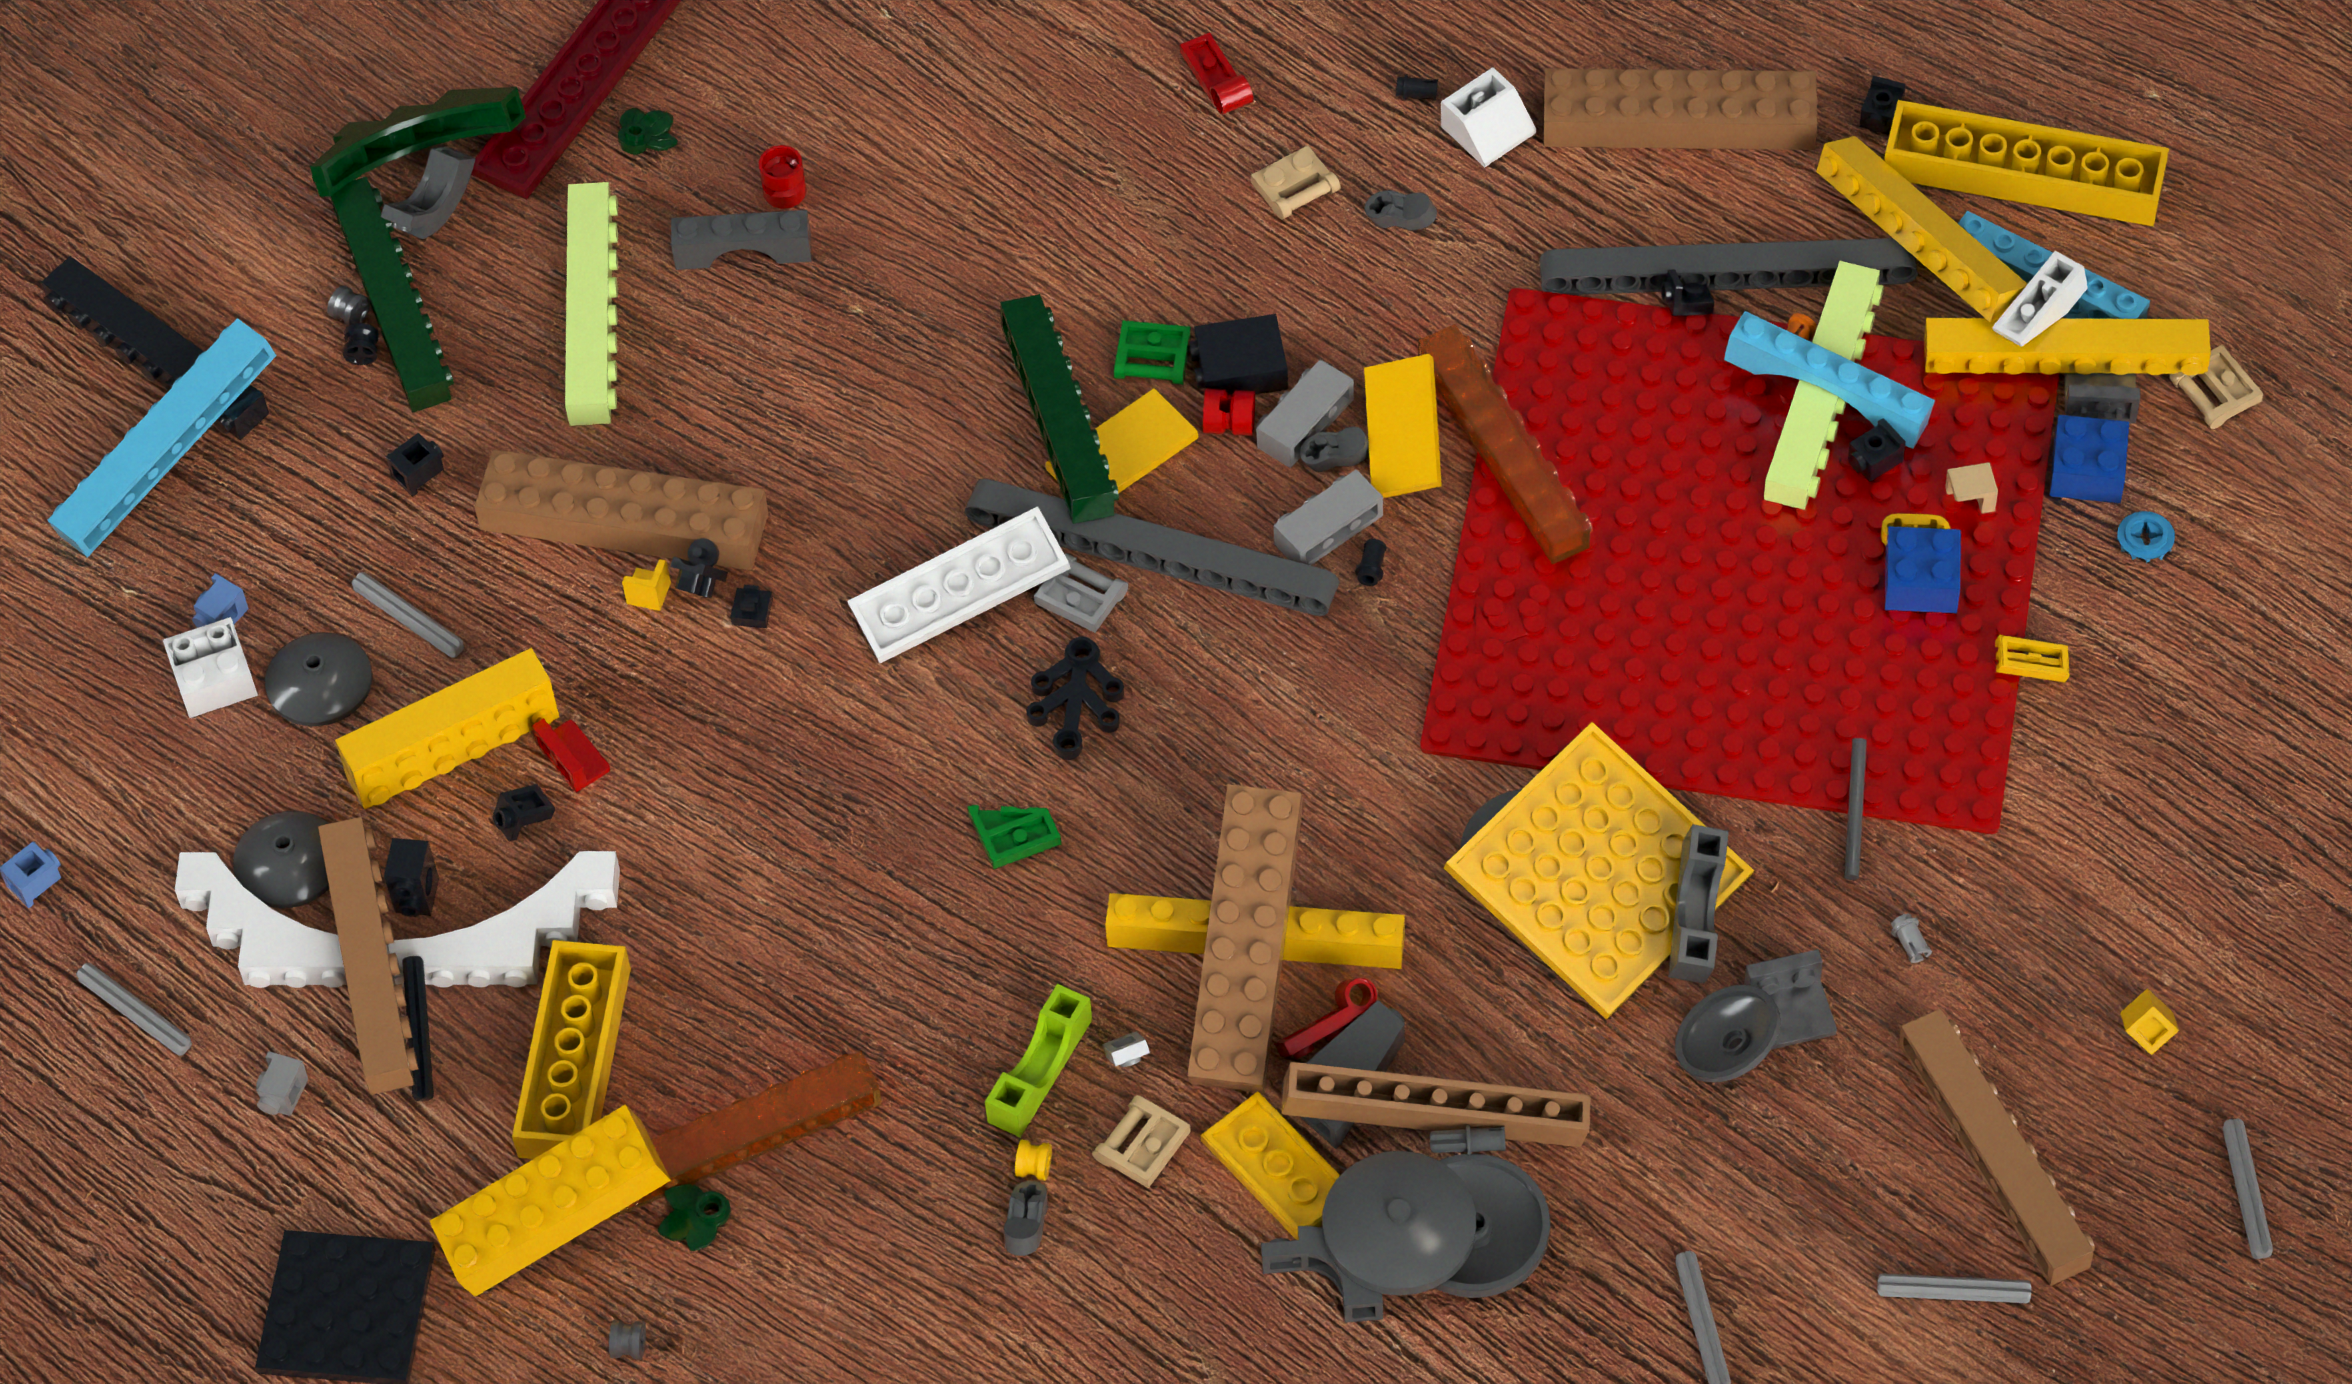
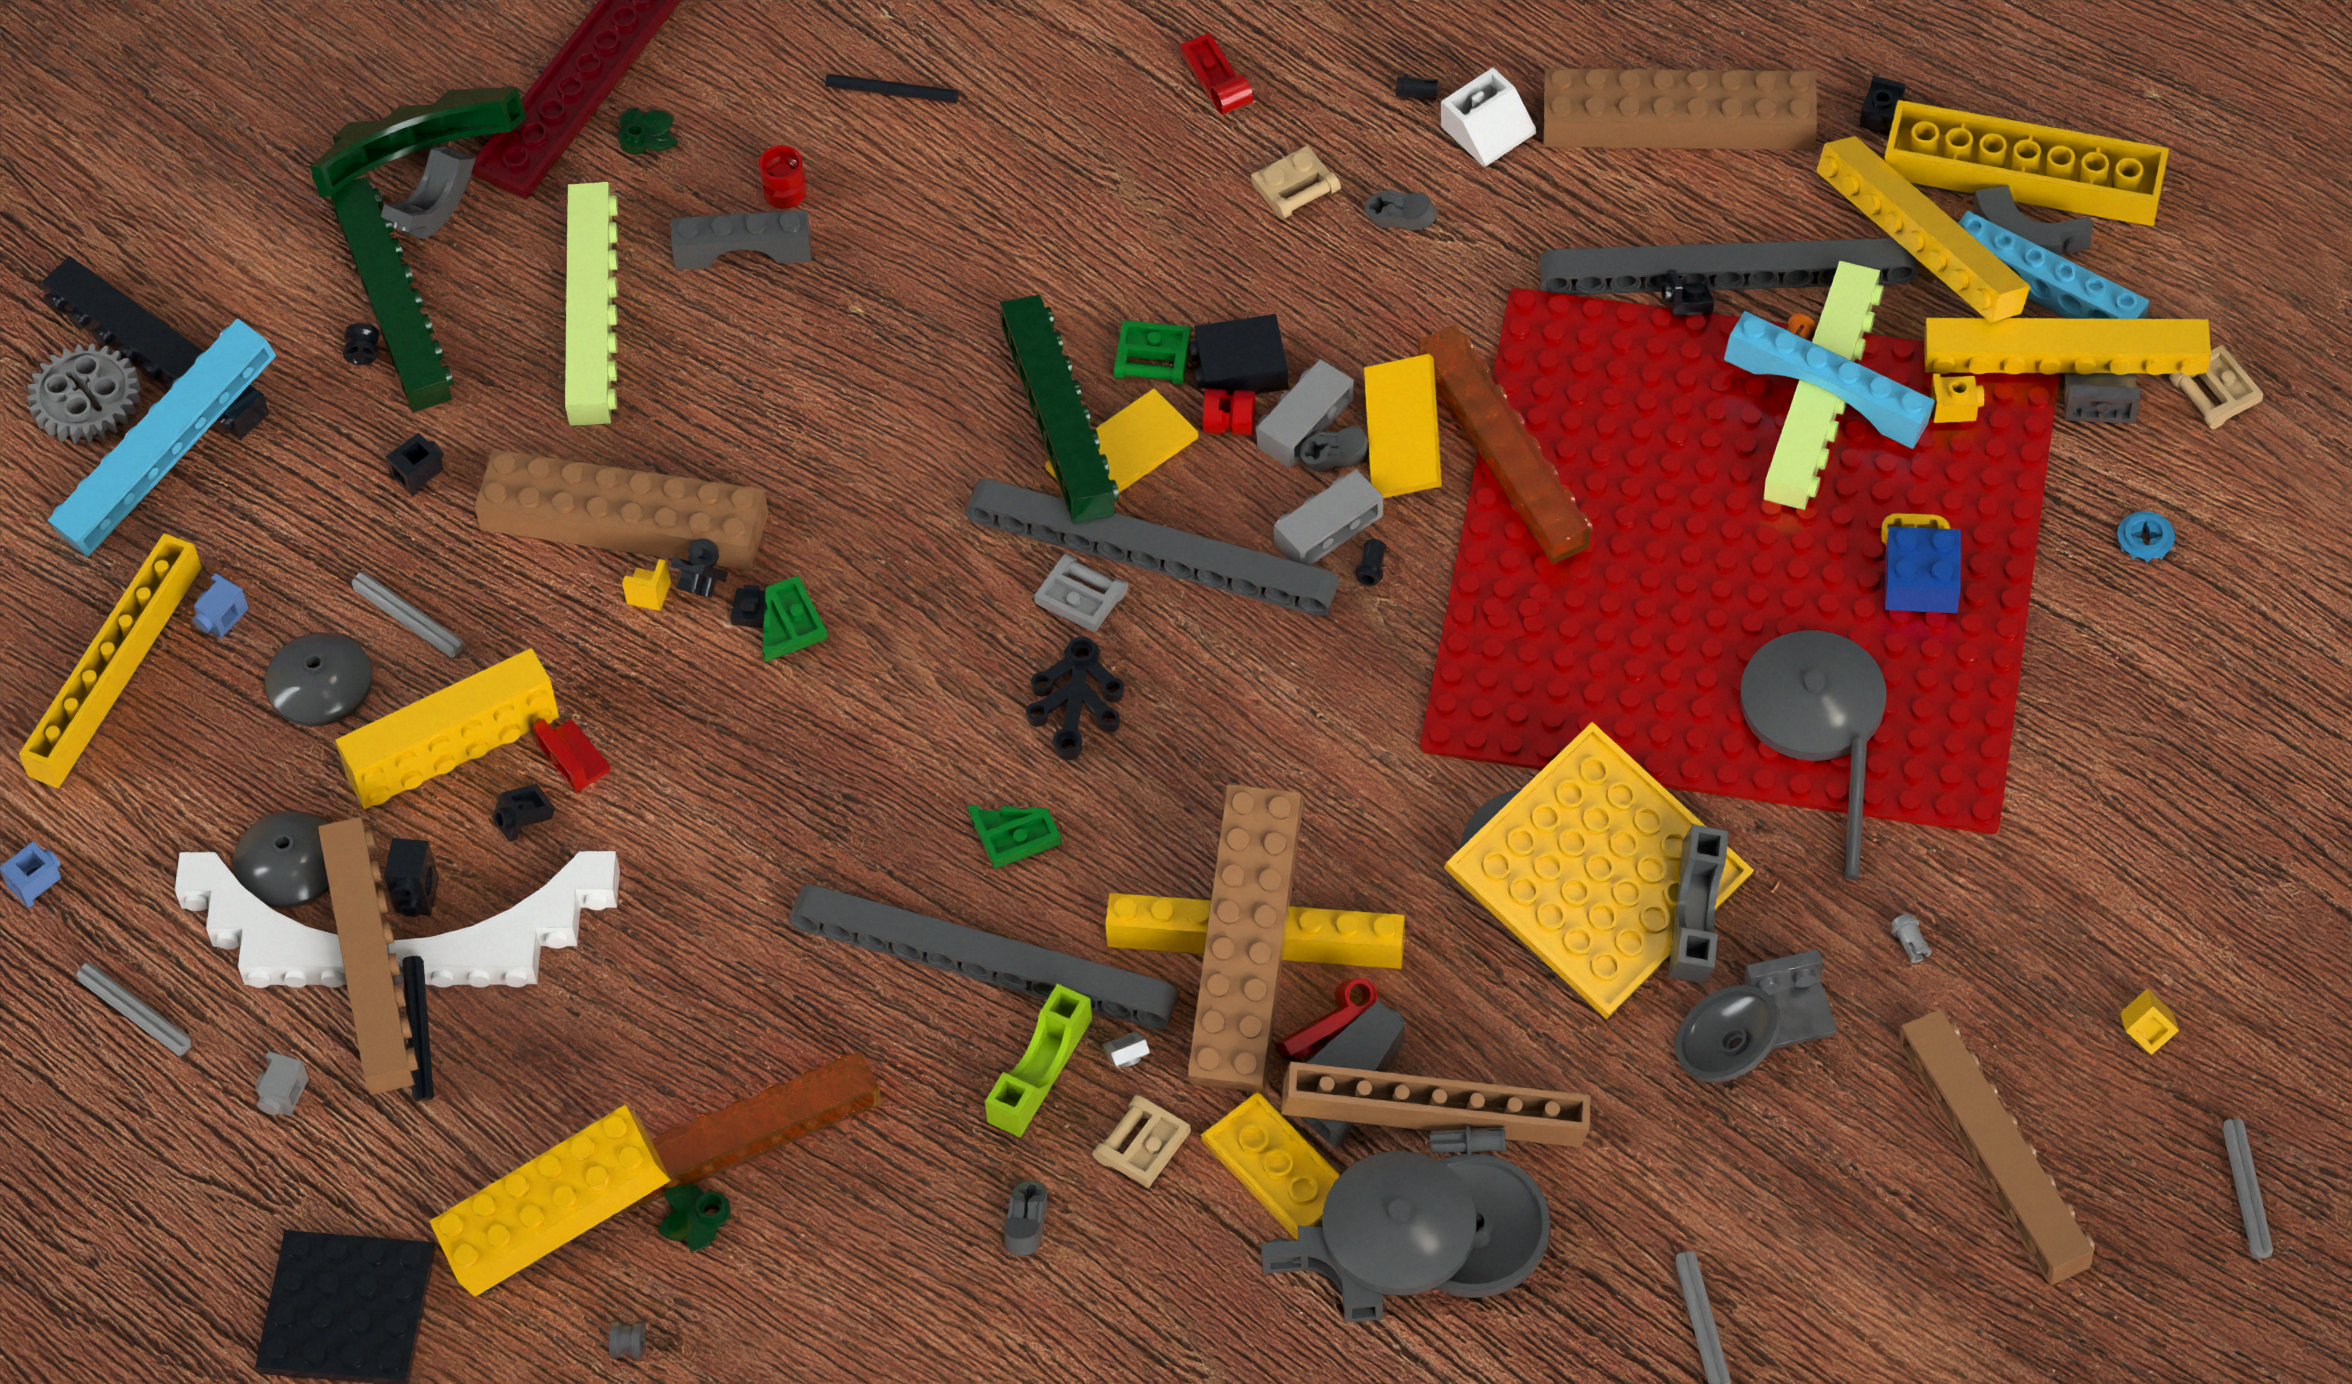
(67, 411): none -> light grey gear
(110, 661): none -> yellow brick
(210, 667): white slope -> none
(348, 306): flat silver wheel -> none
(571, 1044): yellow brick -> none
(789, 619): none -> green wing
(892, 88): none -> black bar
(958, 584): white plate -> none
(981, 955): none -> dark grey beam
(1033, 1160): yellow wheel -> none
(1812, 695): none -> dark grey dish
(1876, 451): black brick -> none
(1954, 1288): light grey axle -> none
(1955, 398): none -> yellow brick
(1973, 483): tan panel -> none
(2033, 663): yellow tile -> none
(2043, 300): white slope -> none
(2060, 237): none -> dark grey arch
(2089, 459): blue brick -> none

